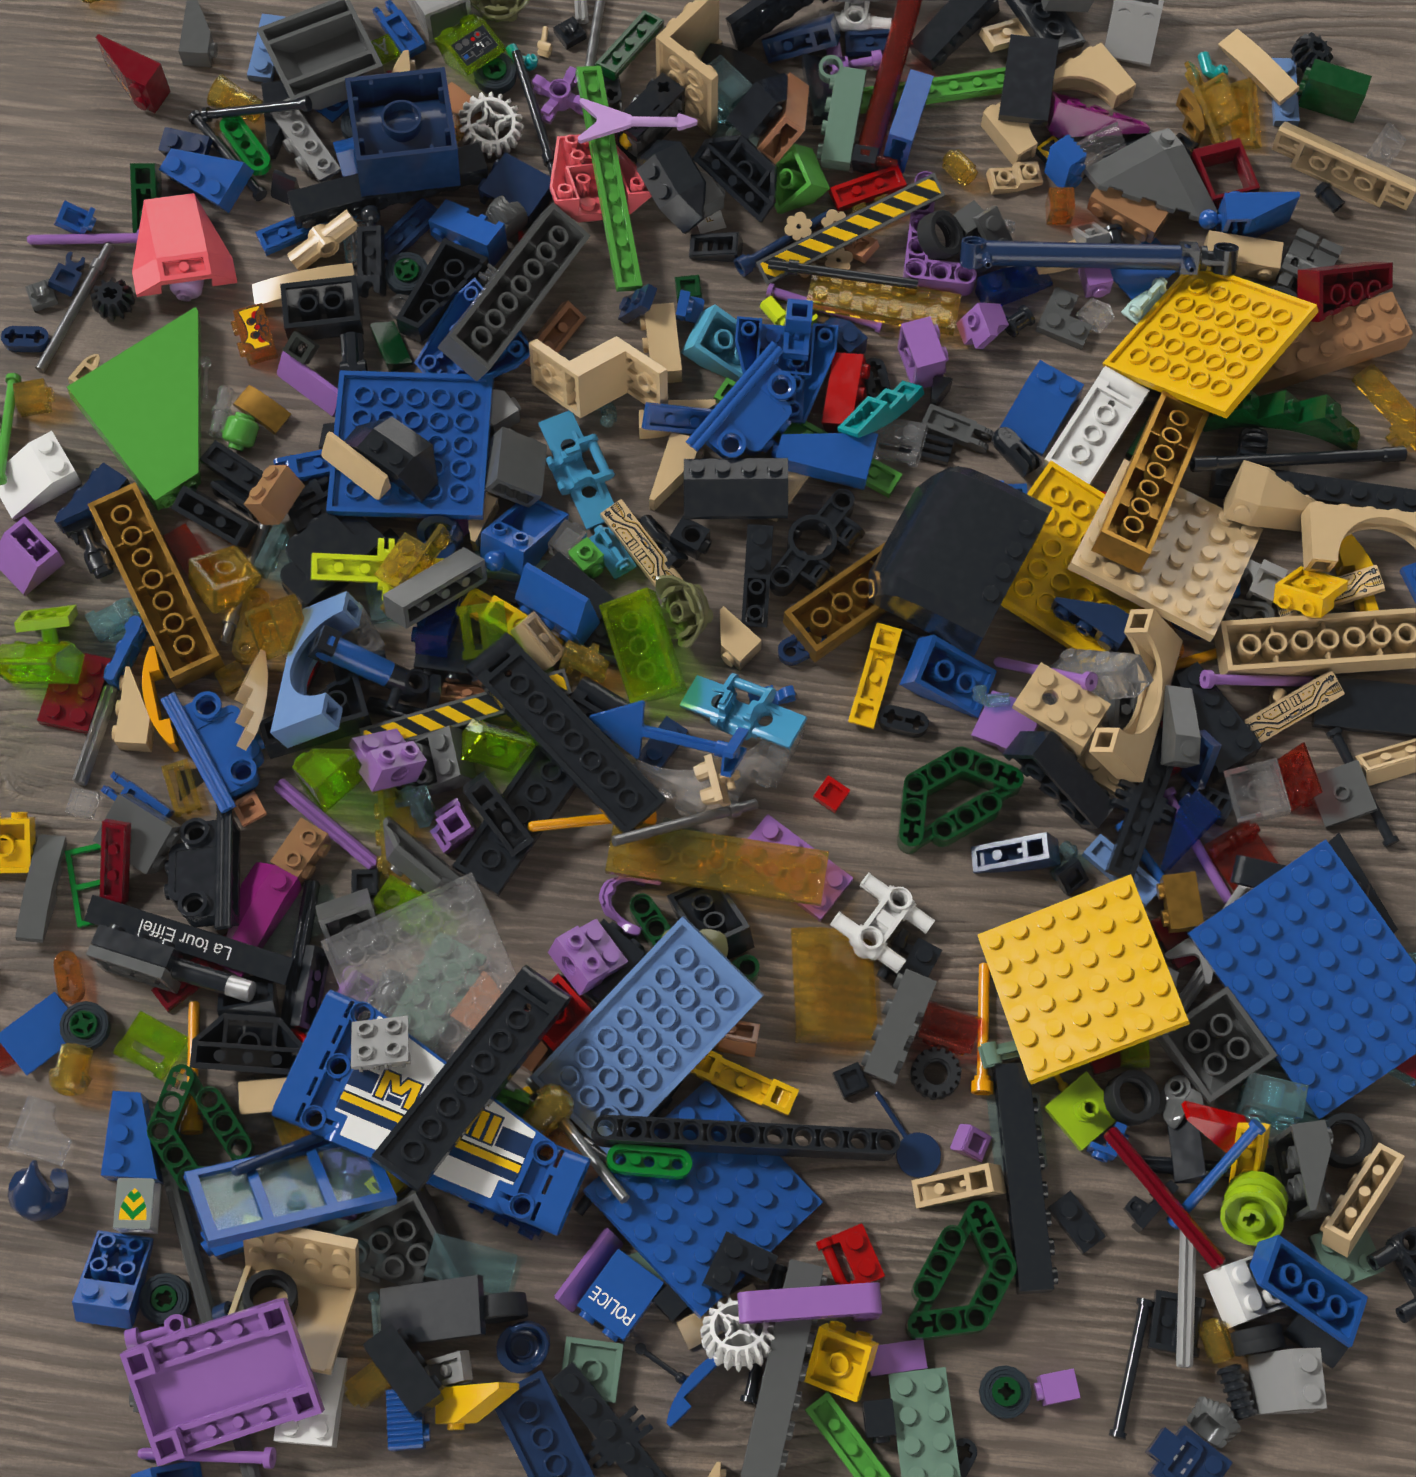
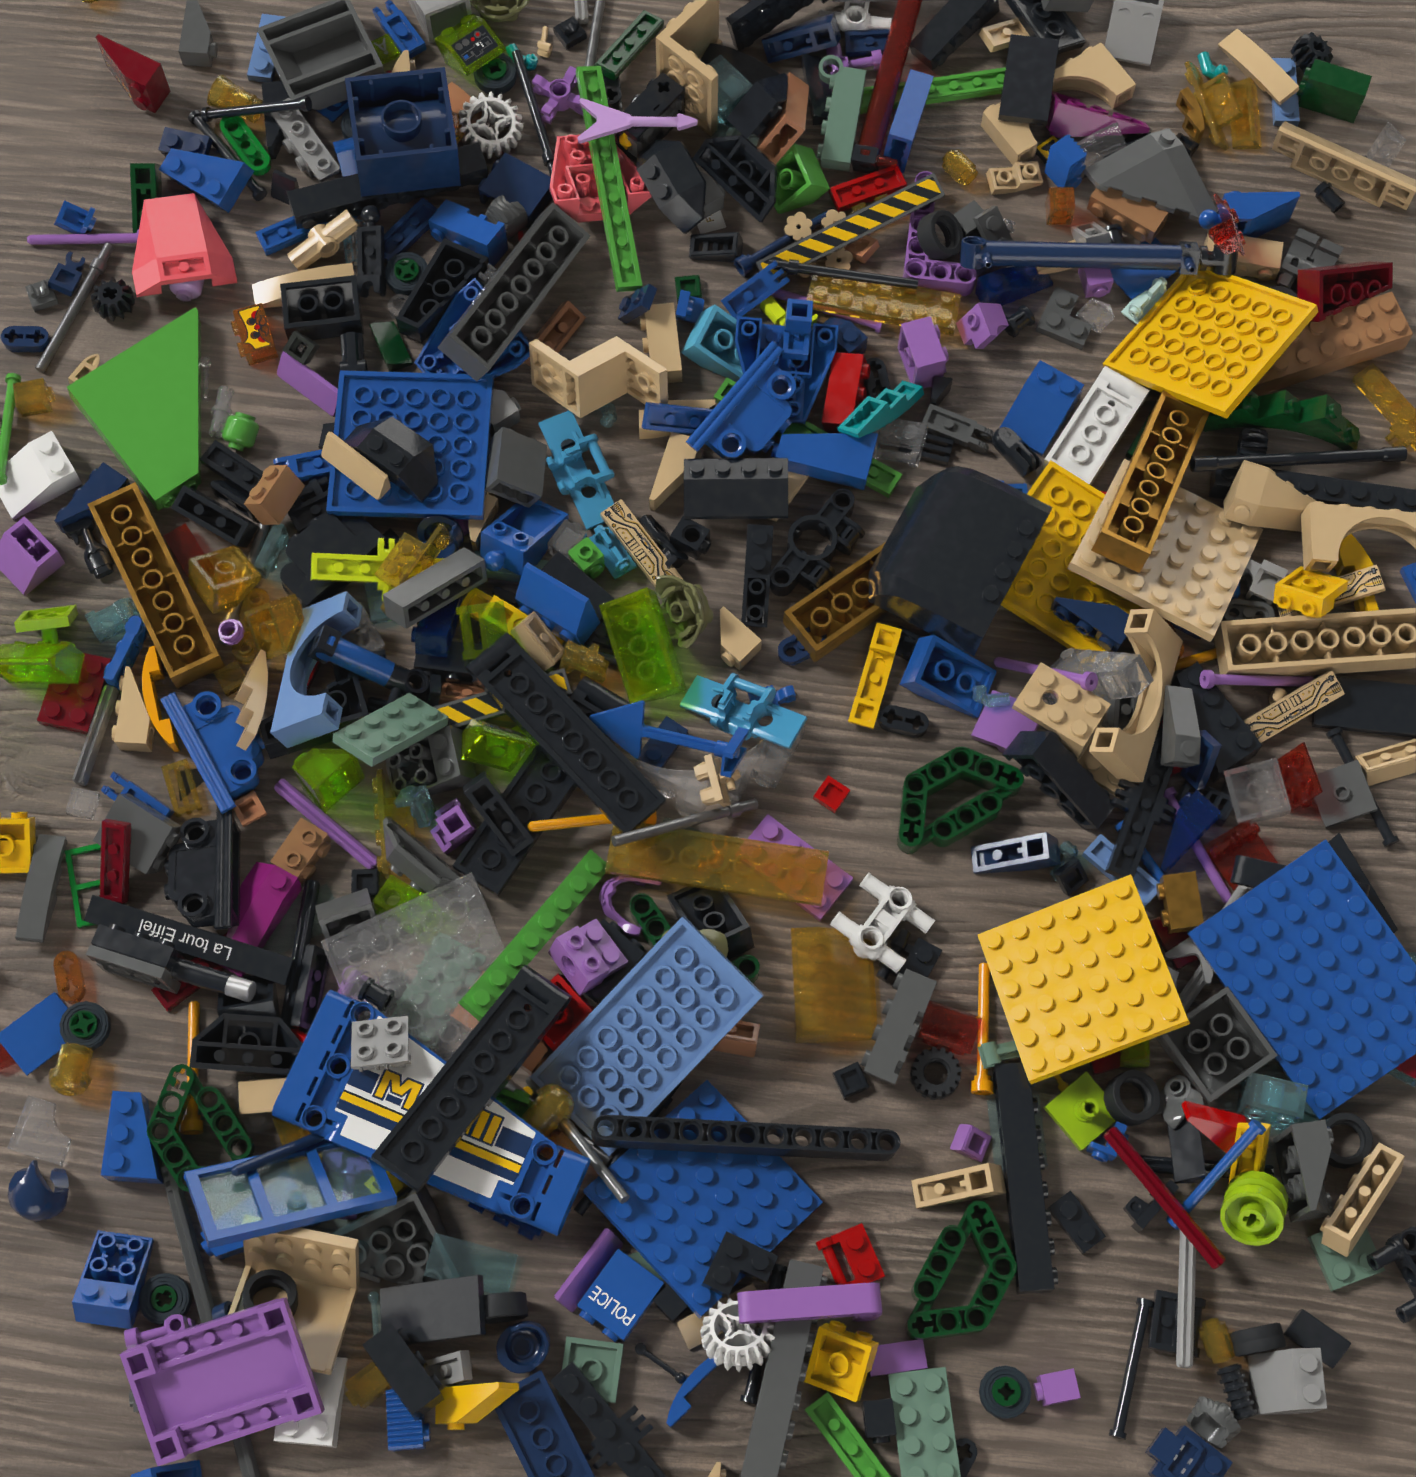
(137, 1206): piece -> none
(156, 1037): clear neon green plate -> none
(228, 626): none -> medium lavender plate
(263, 408): pearl gold slope -> none
(267, 1458): medium lavender bar -> none
(376, 994): none -> black bush
(387, 759): medium lavender brick -> none
(390, 729): none -> sand green plate
(534, 935): none -> bright green plate
(661, 1157): green plate -> none
(746, 1083): yellow slope -> none
(754, 291): none -> blue hinge
(918, 1152): dark blue piece -> none
(1220, 153): dark red window -> none
(1226, 234): none -> clear red hinge
(1238, 1294): white slope -> none
(1308, 1288): blue slope -> none

